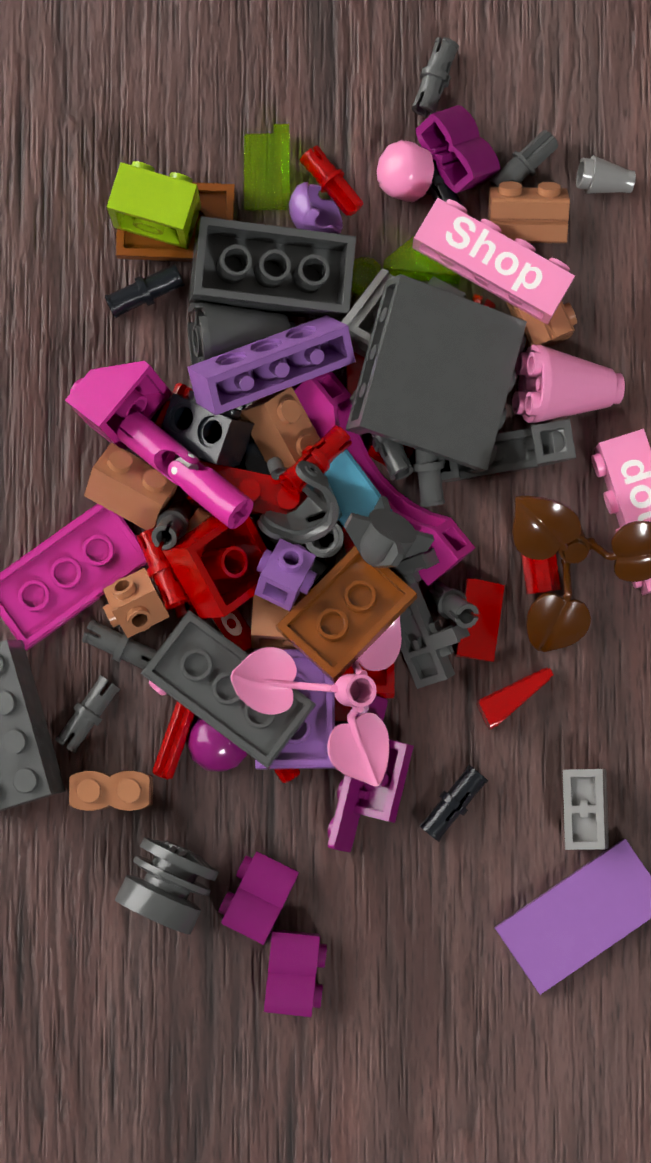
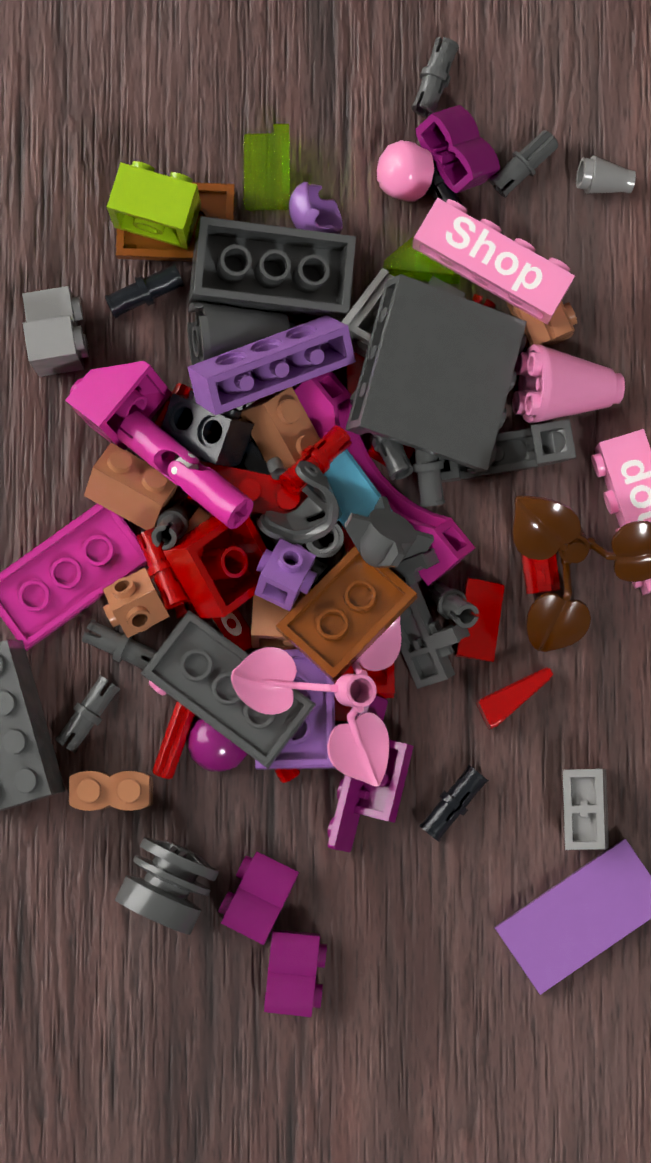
(52, 333): none -> light grey brick
(331, 180): red axle -> none
(364, 272): clear neon green plate -> none
(530, 213): nougat brick -> none

